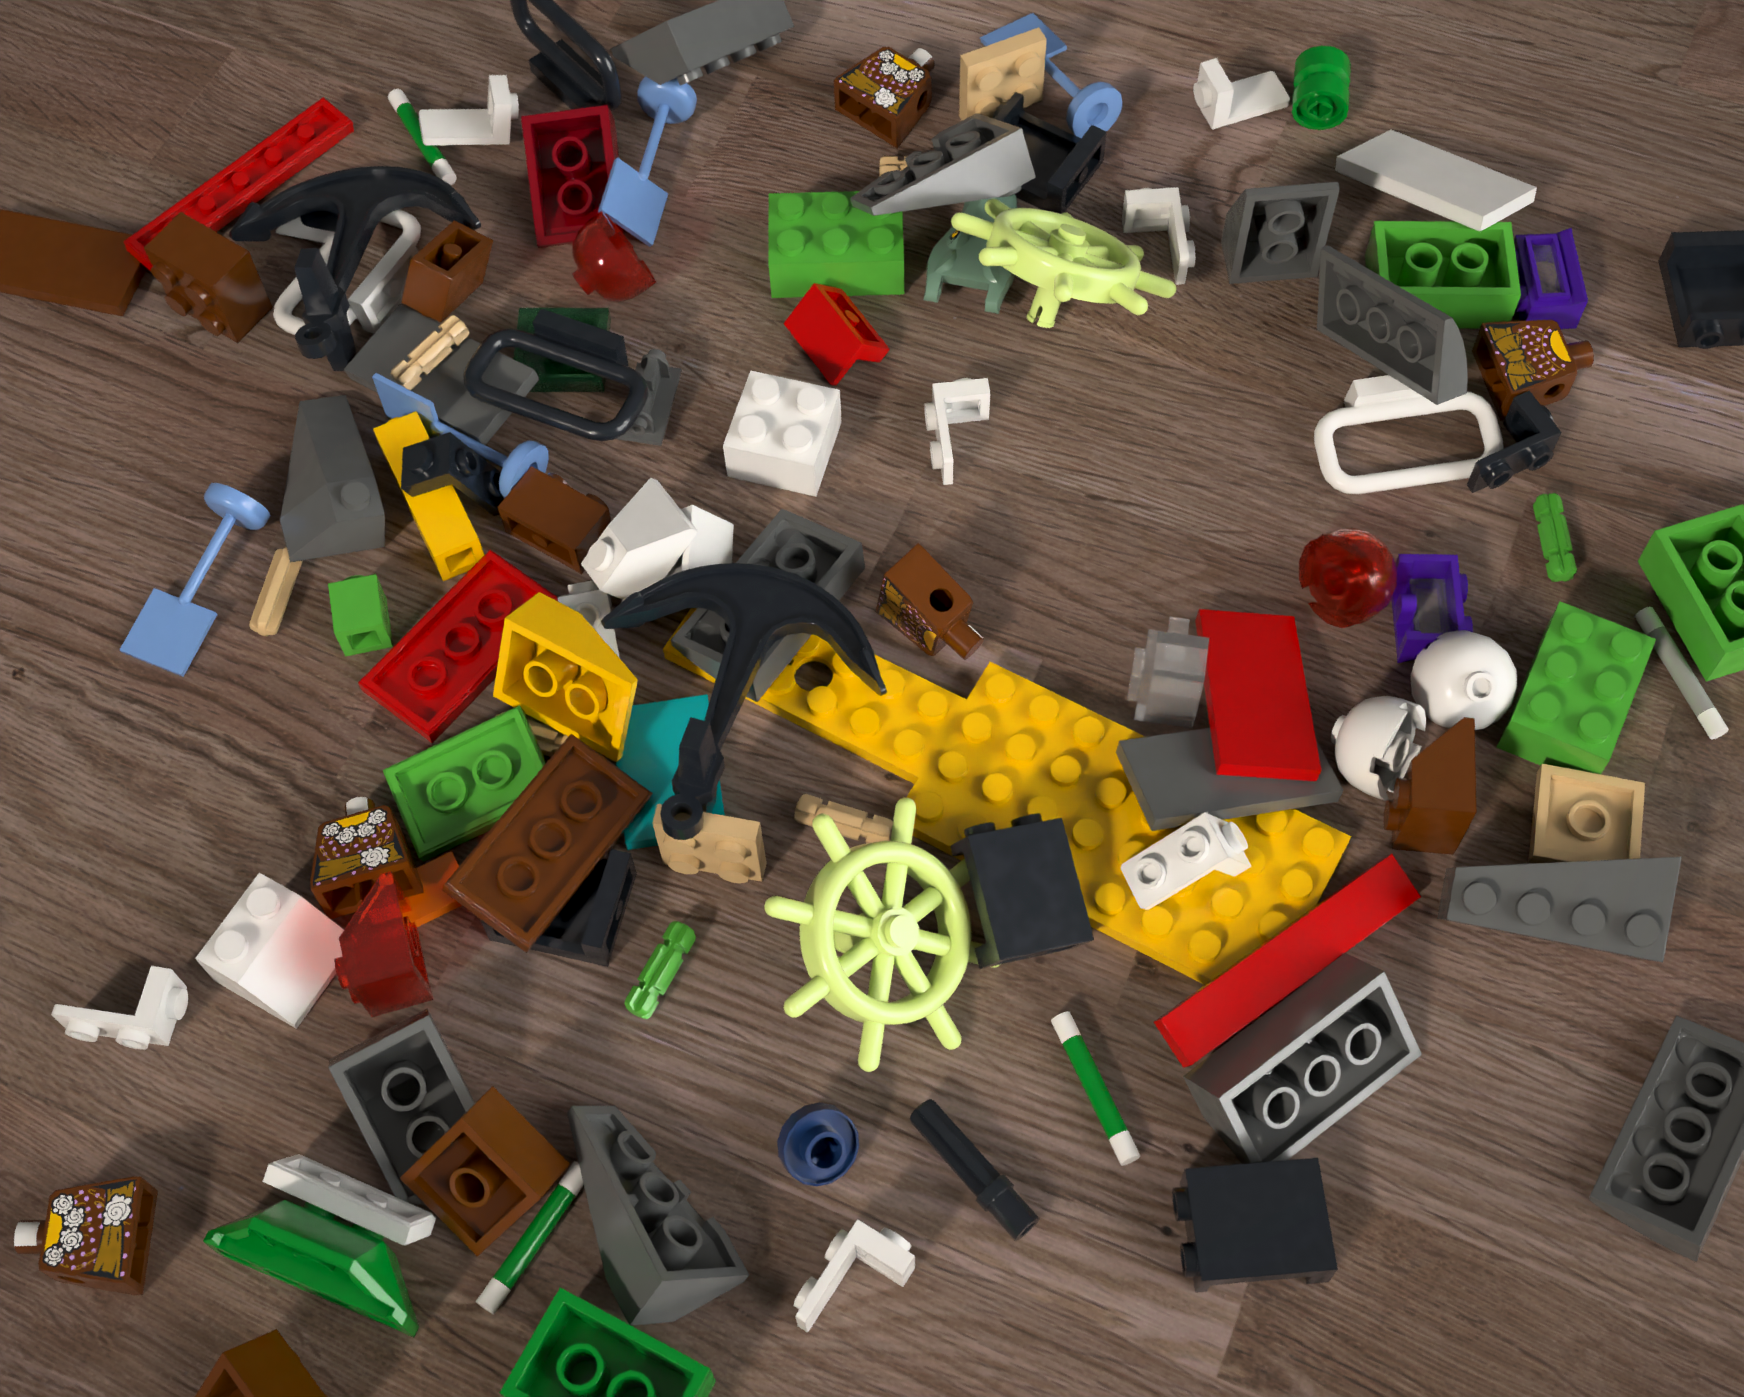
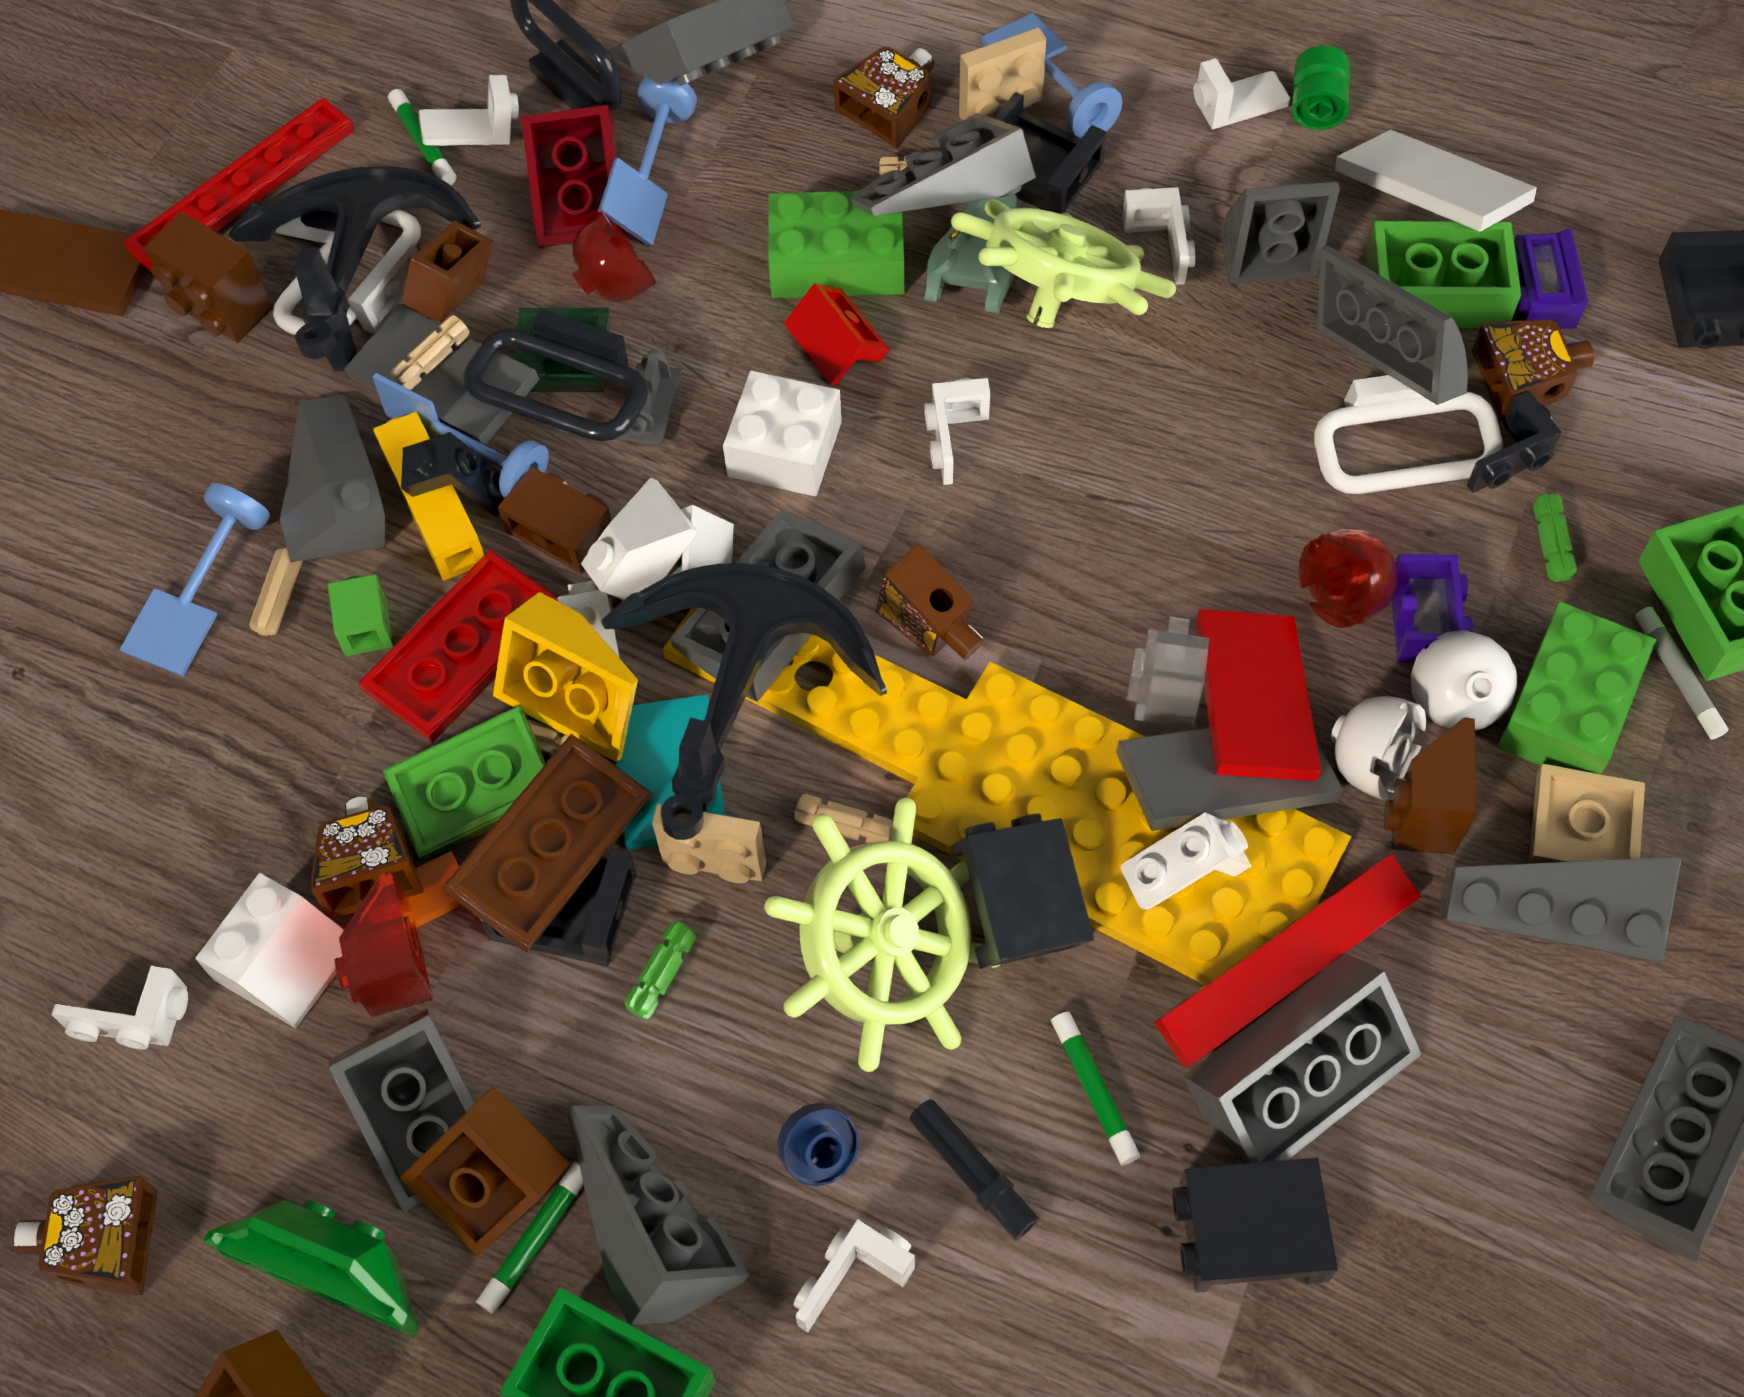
(350, 1199): white tile -> none

